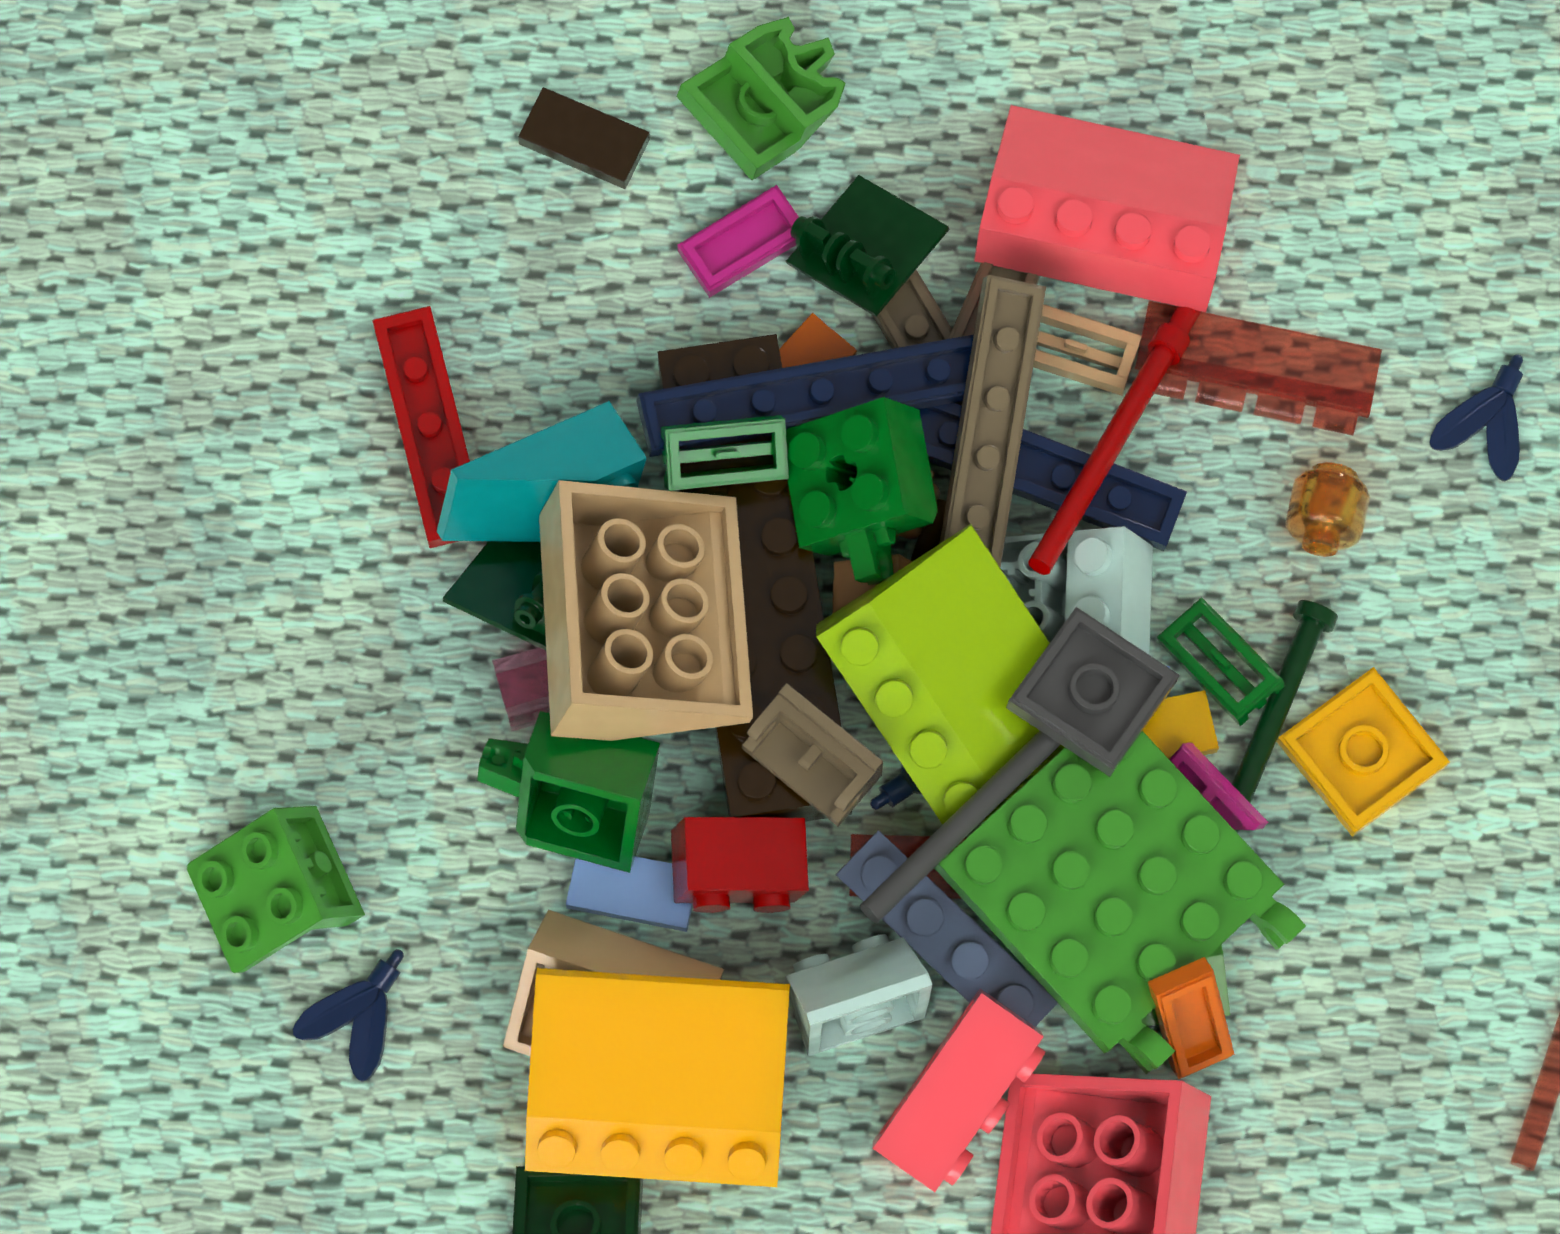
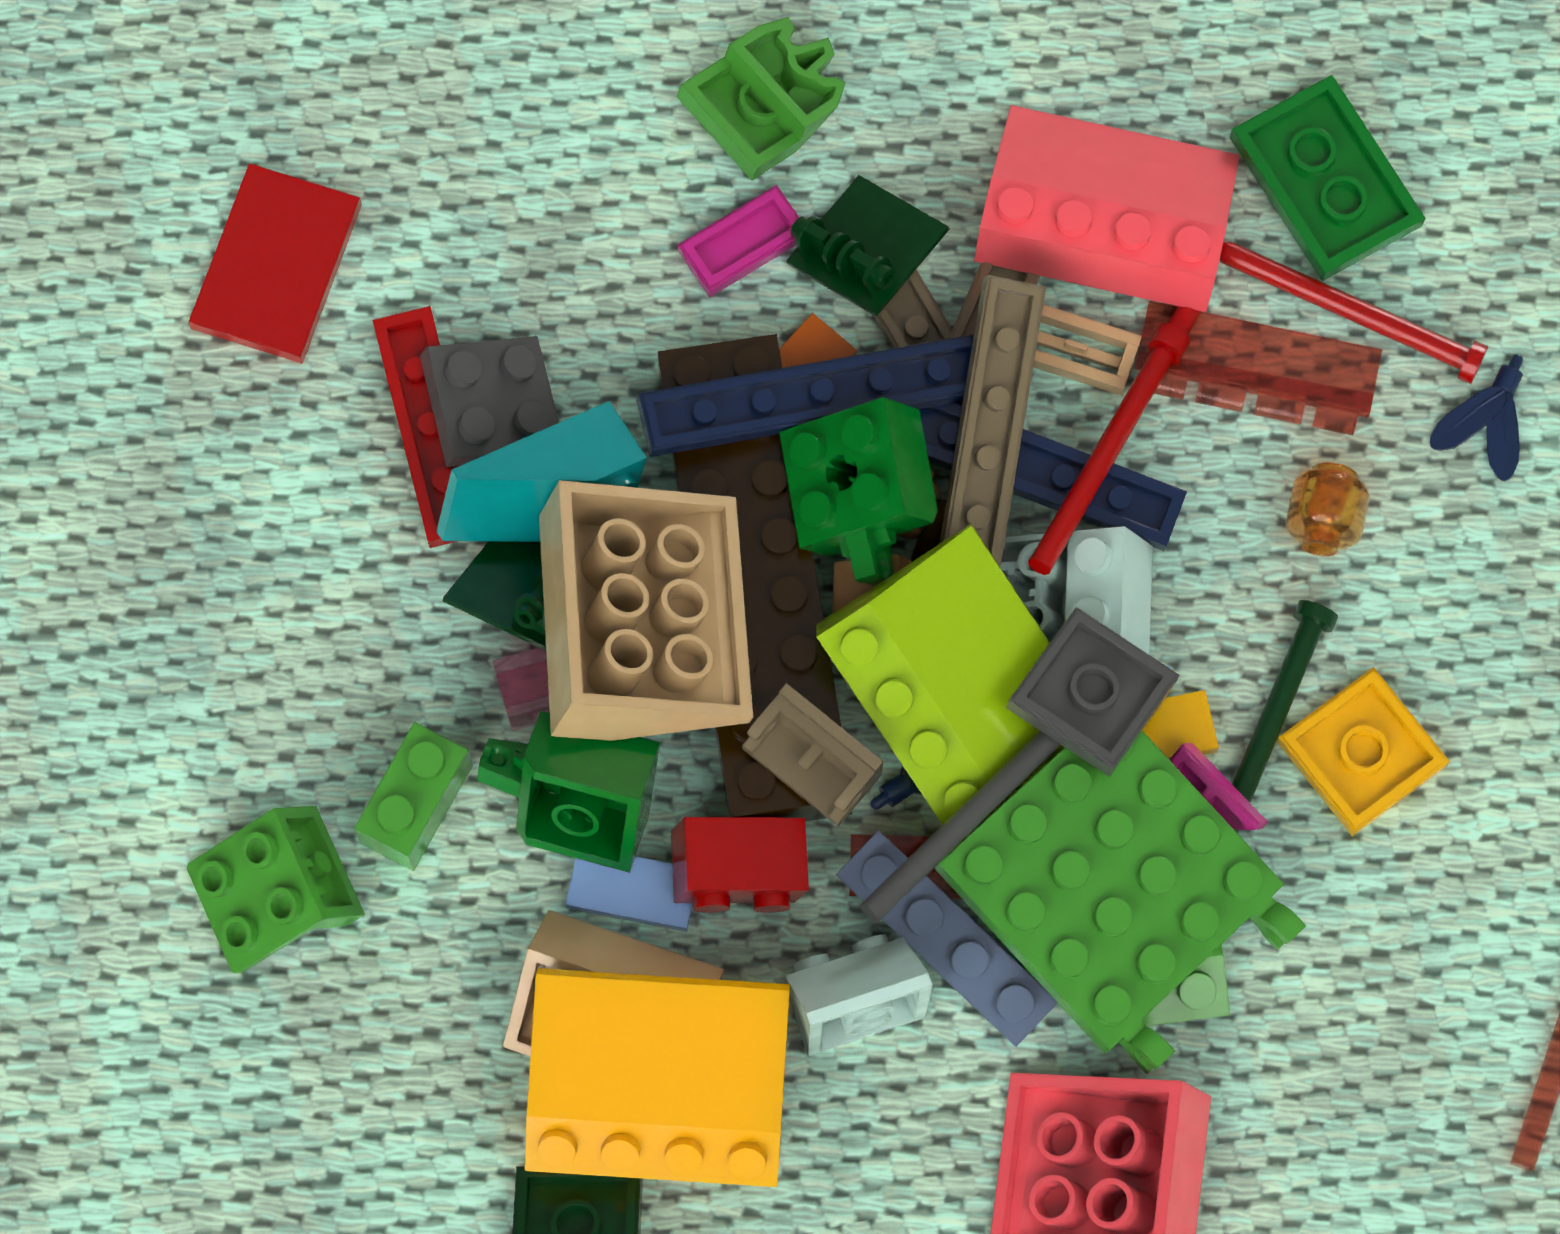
(275, 263): none -> red tile
(365, 1006): dark blue piece -> none
(413, 796): none -> bright green brick
(487, 395): none -> dark grey plate
(584, 138): dark brown tile -> none
(674, 456): tile -> none
(960, 1092): coral brick -> none
(1191, 1017): orange tile -> none
(1254, 696): green tile -> none
(1327, 177): none -> green plate
(1356, 310): none -> red bar

